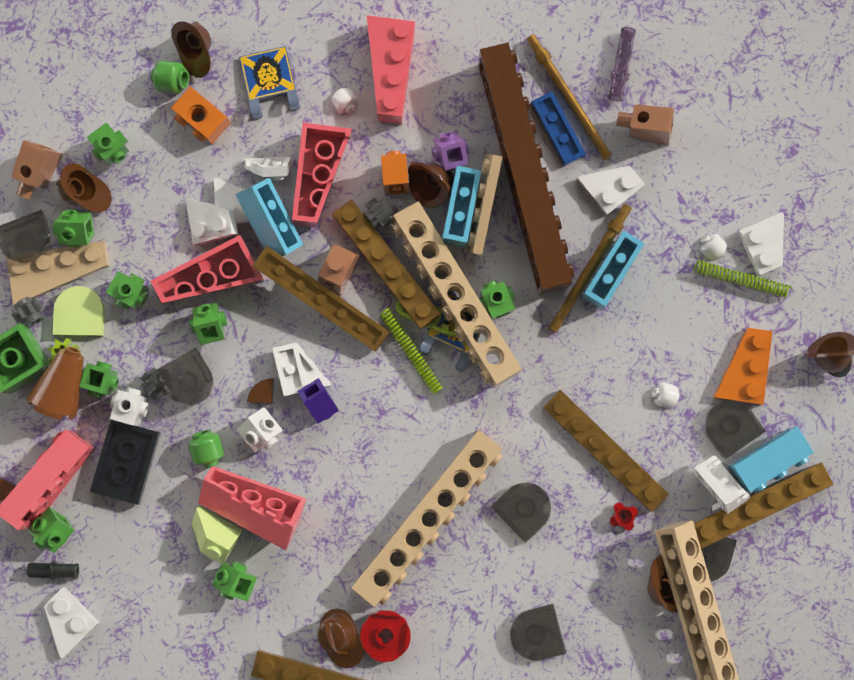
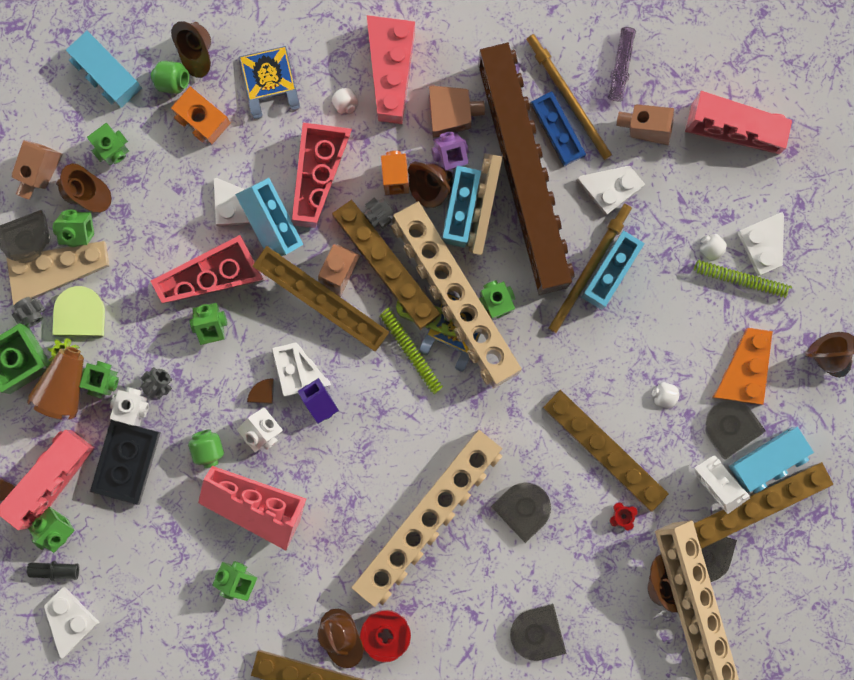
(103, 70): none -> medium azure brick
(120, 290): bright green brick -> none
(186, 378): clear smoke tile -> none
(210, 222): white wing -> none
(214, 534): yellowish green slope -> none
(274, 167): white wing -> none
(452, 109): none -> nougat torso
(738, 123): none -> coral wedge

